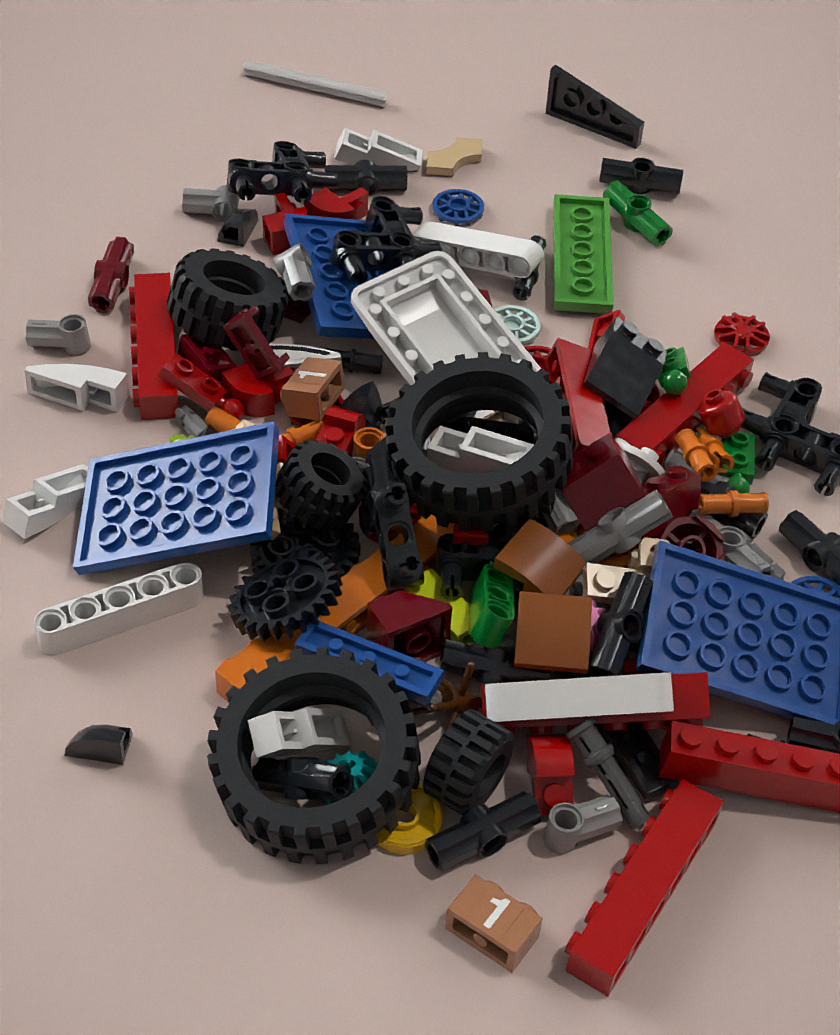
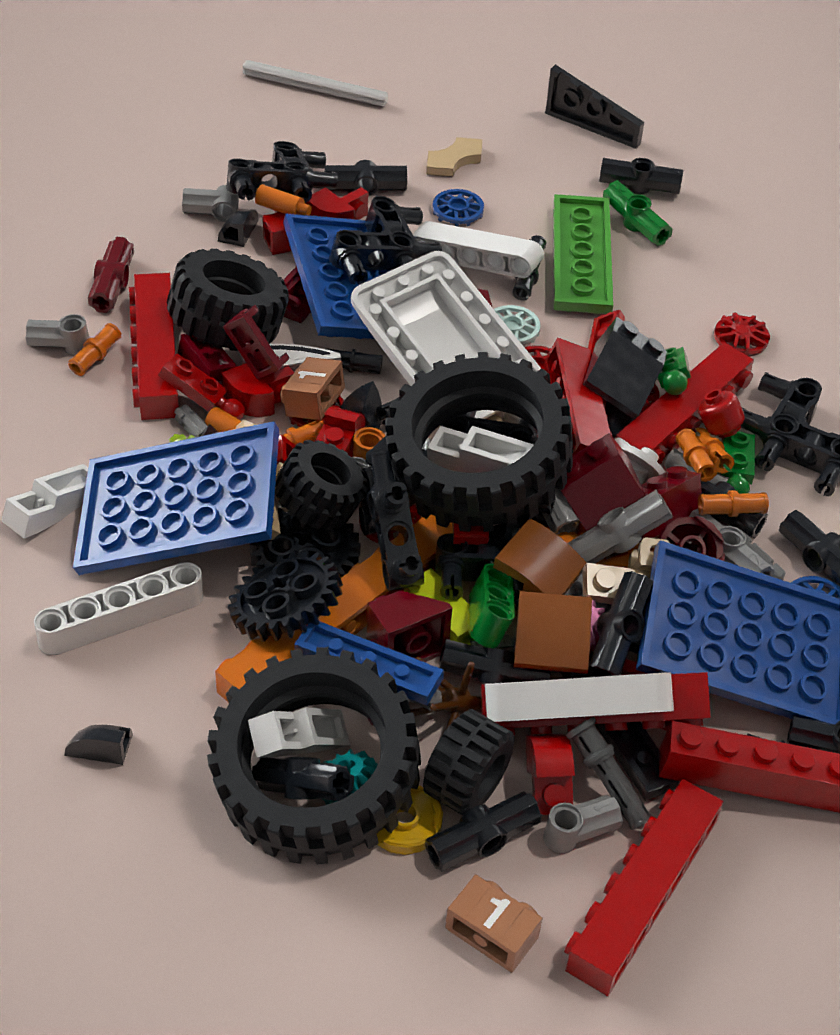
(78, 385): white slope -> none
(94, 349): none -> orange pin
(281, 201): none -> orange cylinder
(295, 269): light grey piece -> none
(378, 148): white slope -> none

